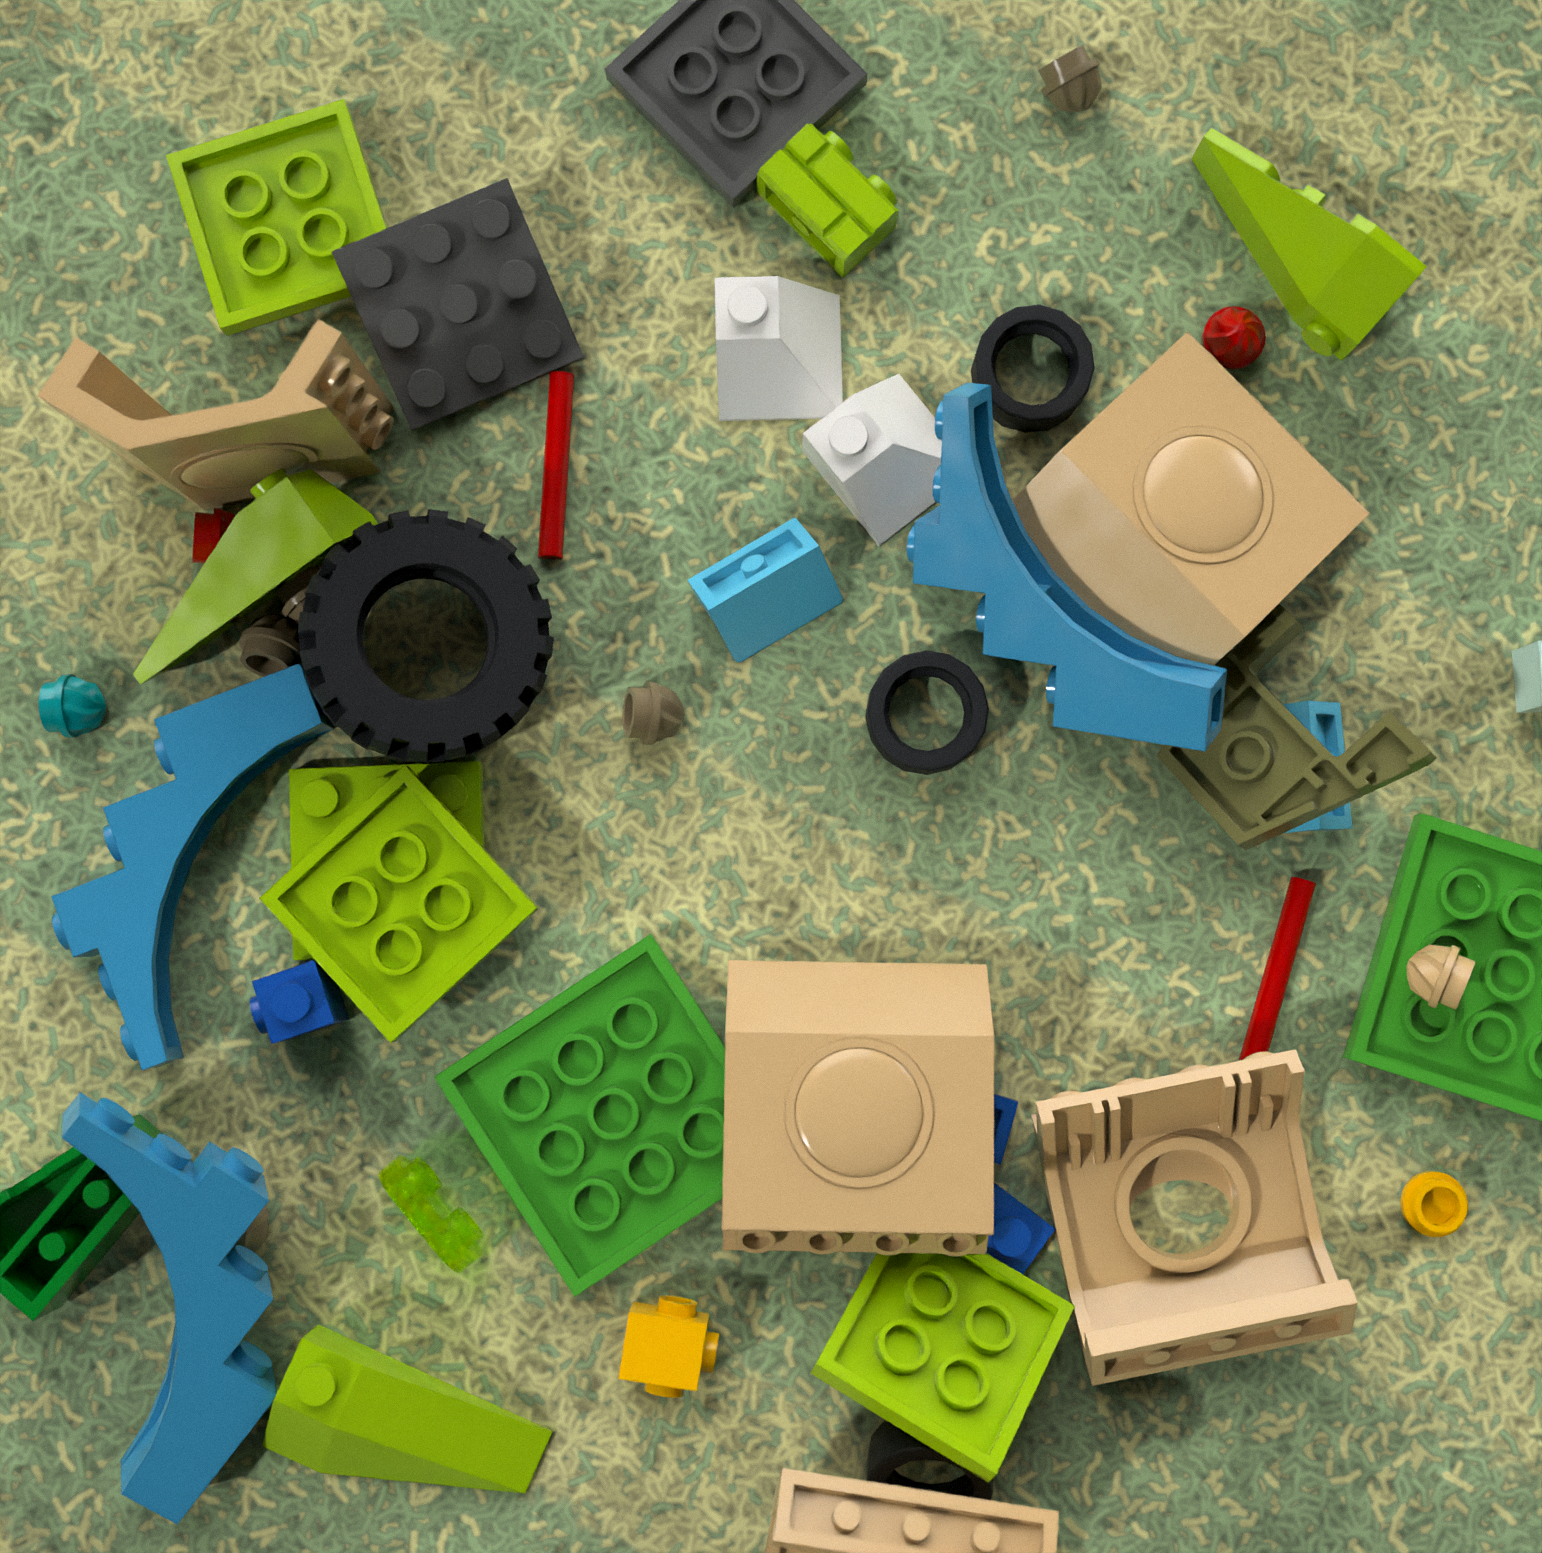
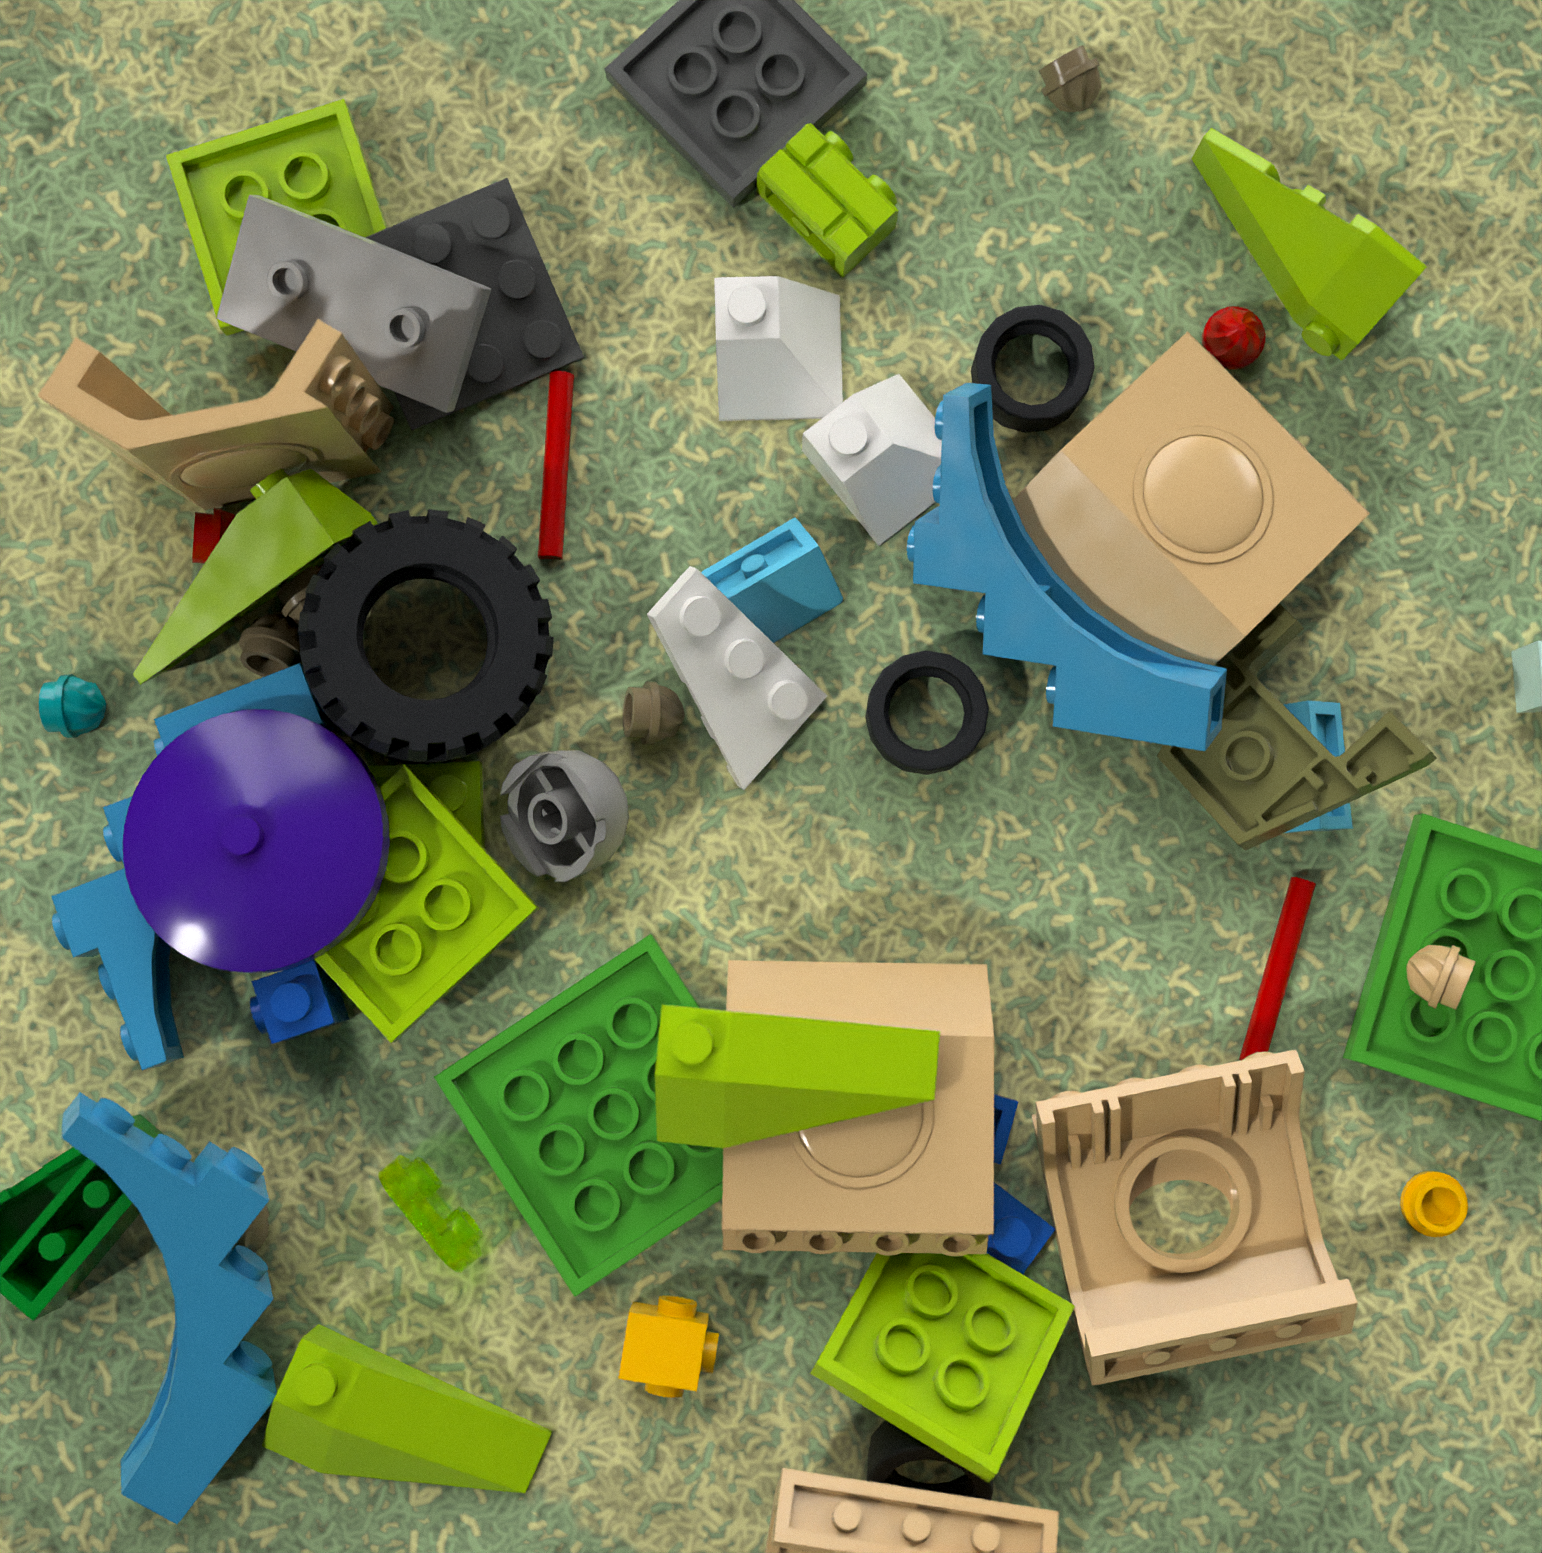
(255, 841): none -> dark purple dish
(397, 312): none -> light grey plate
(563, 813): none -> light grey cylinder
(737, 676): none -> white wing
(762, 1076): none -> lime wedge

